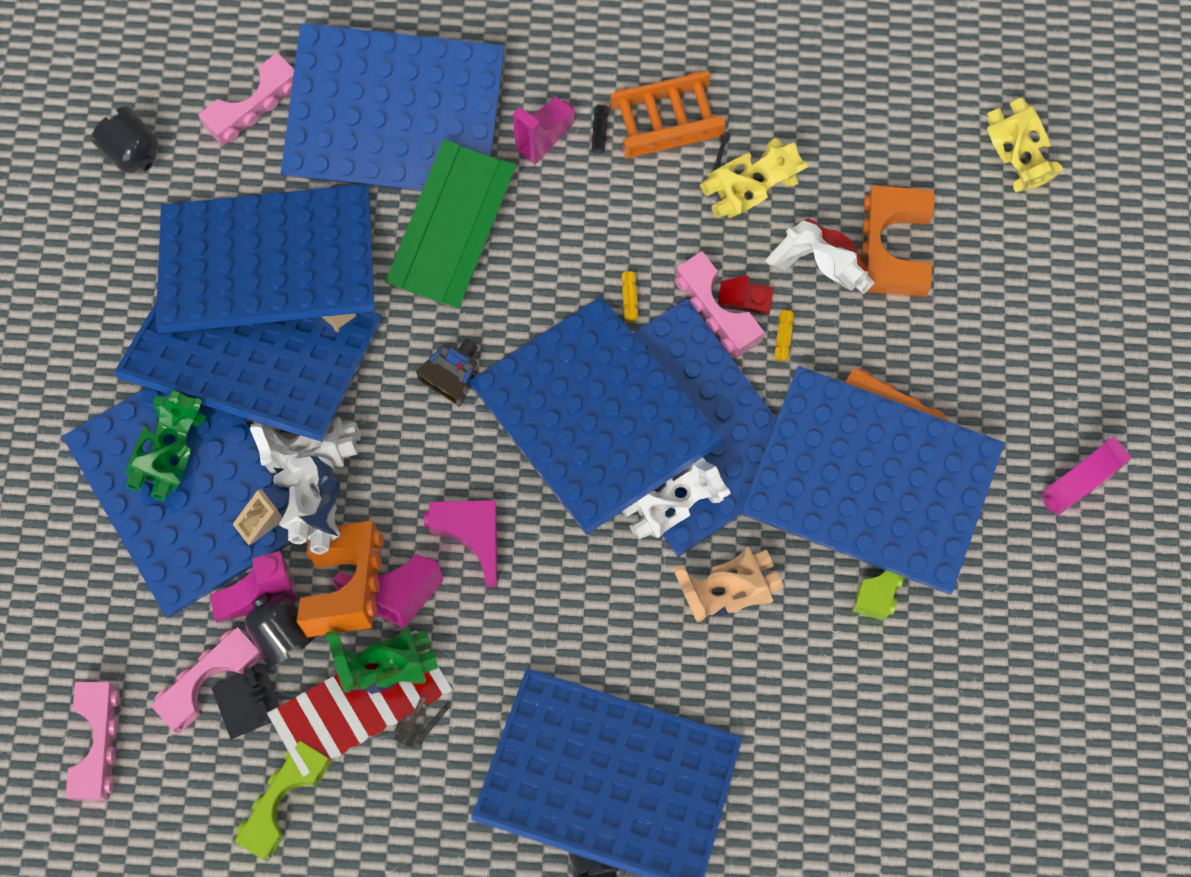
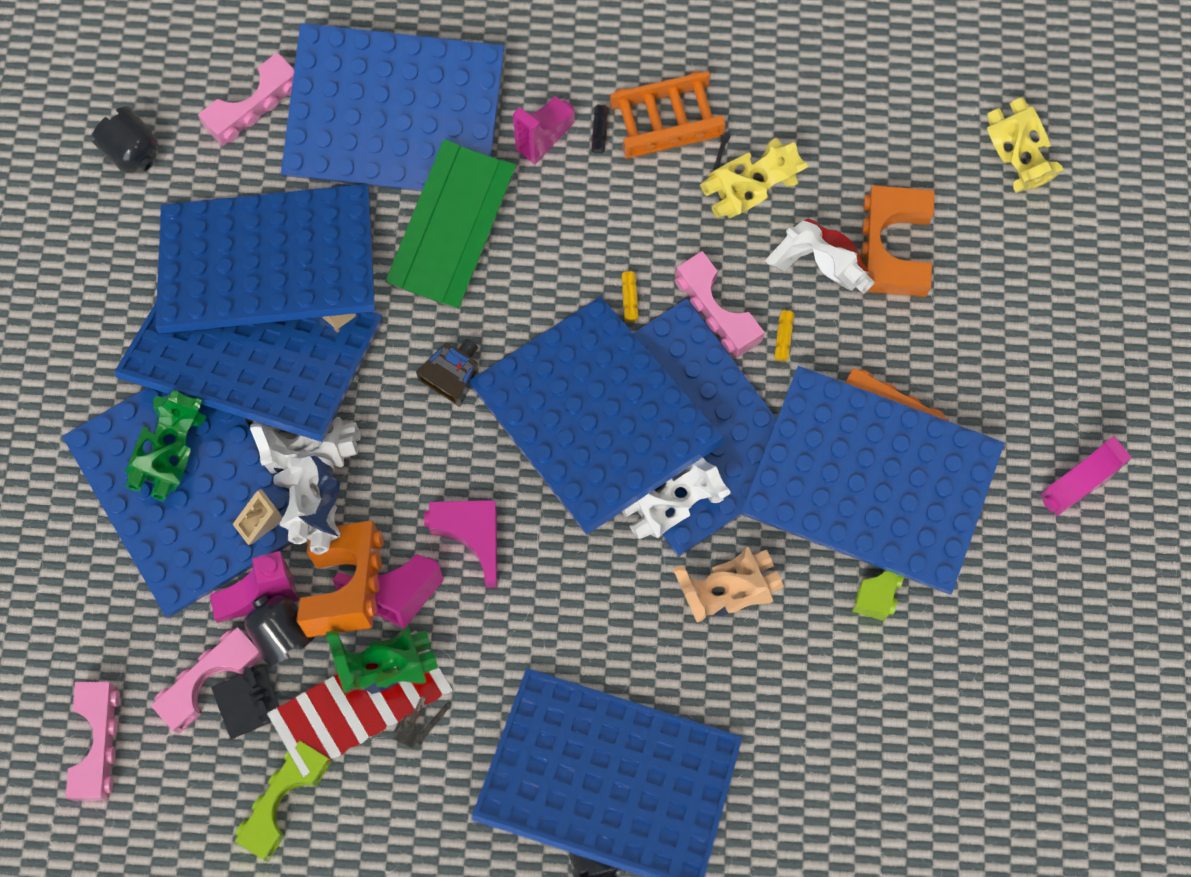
(744, 296): red slope -> none

